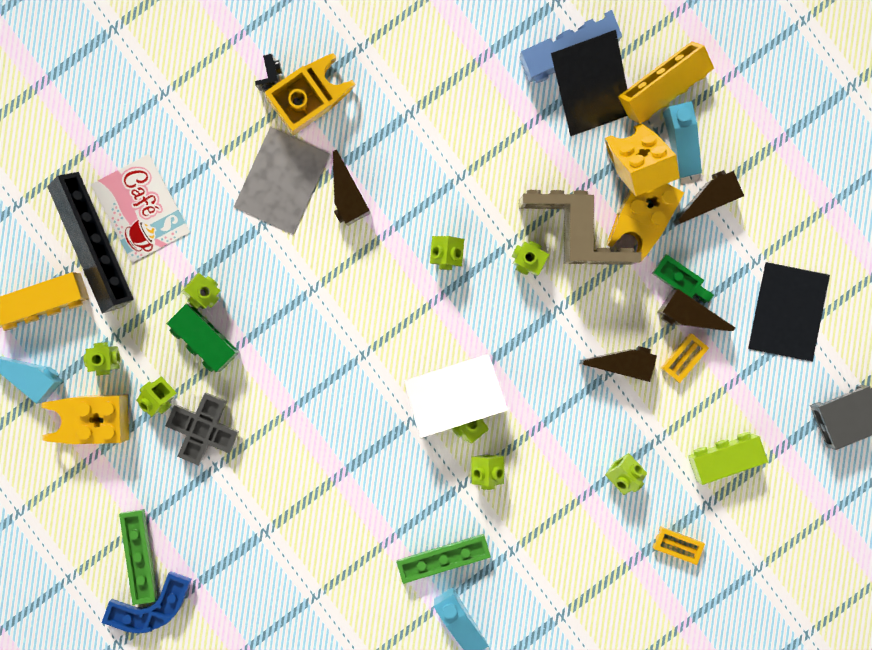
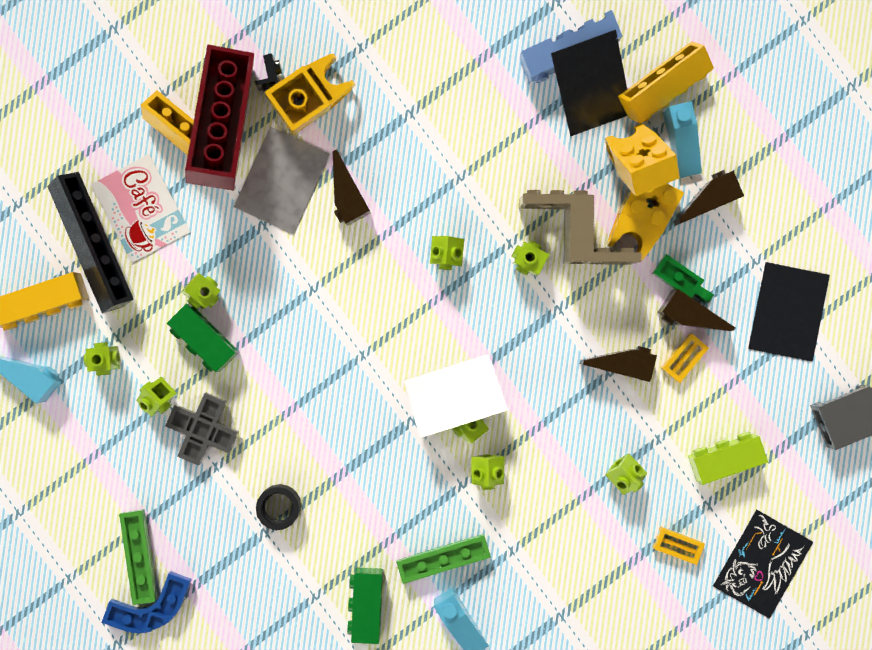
(81, 419): yellow brick -> none
(168, 120): none -> yellow brick
(219, 118): none -> dark red brick
(275, 524): none -> black tyre
(365, 605): none -> green brick
(763, 563): none -> black sticker

